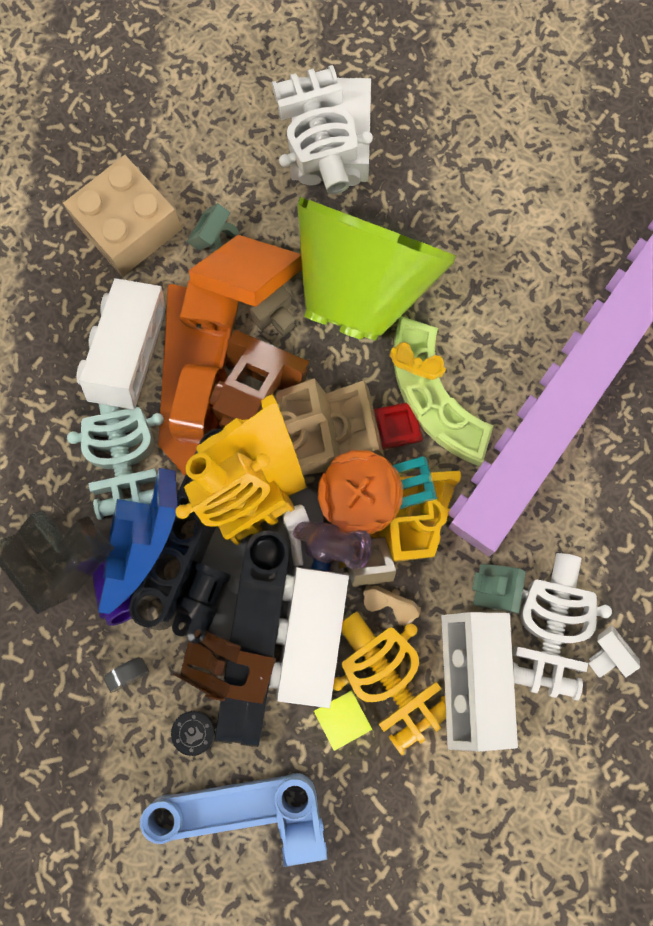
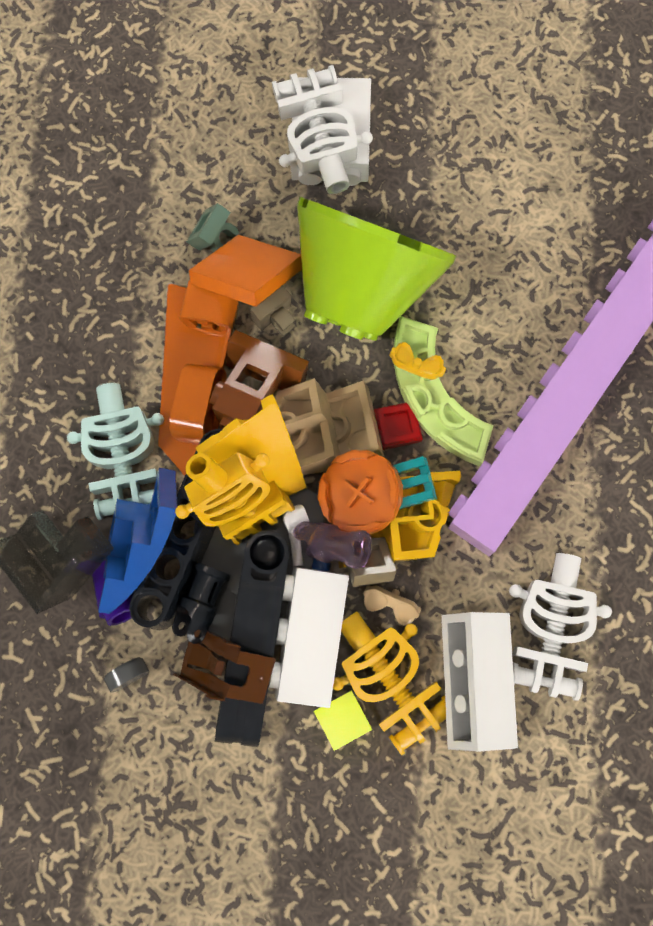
(122, 344): white brick -> none
(123, 215): tan brick -> none
(193, 733): black tile -> none
(244, 807): light blue piece -> none
(499, 588): sand green tile -> none
(614, 653): white tile -> none

